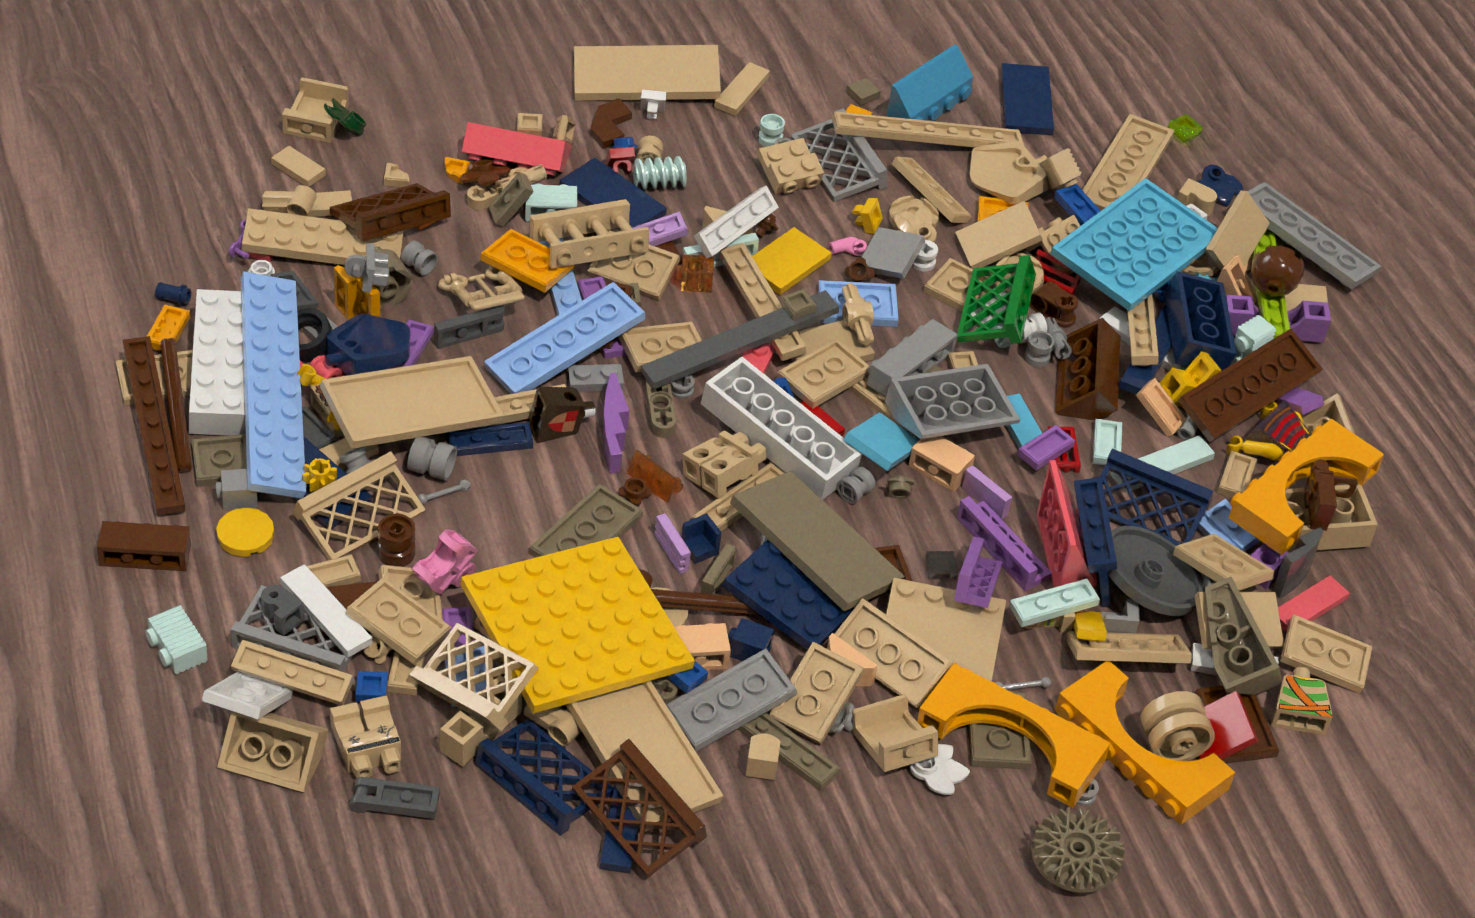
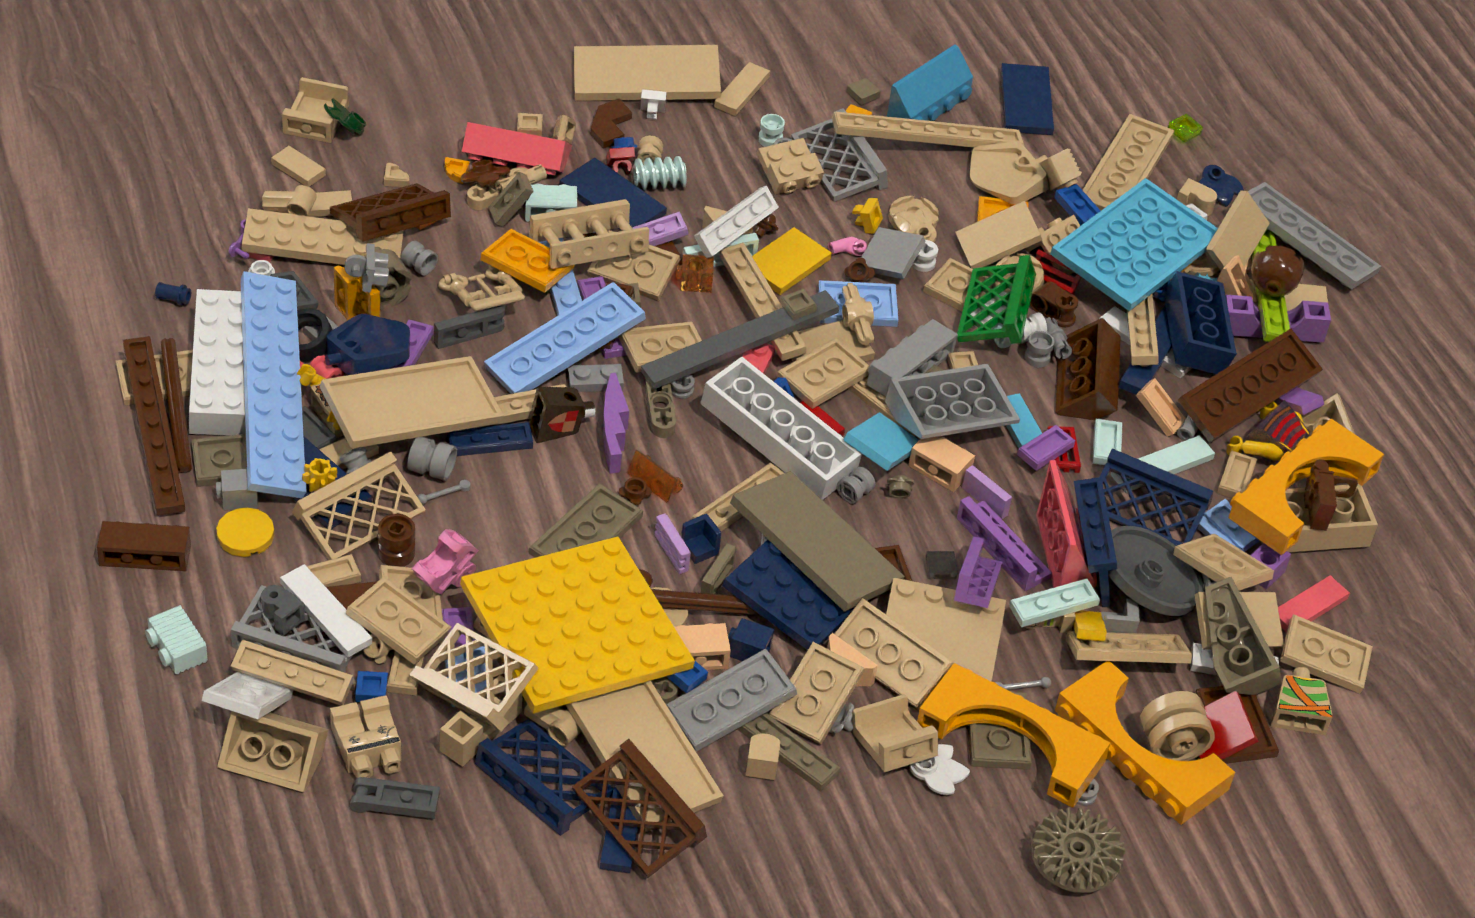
(168, 325): light orange plate -> none
(722, 462): tan hips -> none
(931, 190): tan tile -> none
(1179, 381): yellow brick -> none
(1252, 336): light aqua brick -> none
(1297, 563): dark grey slope -> none

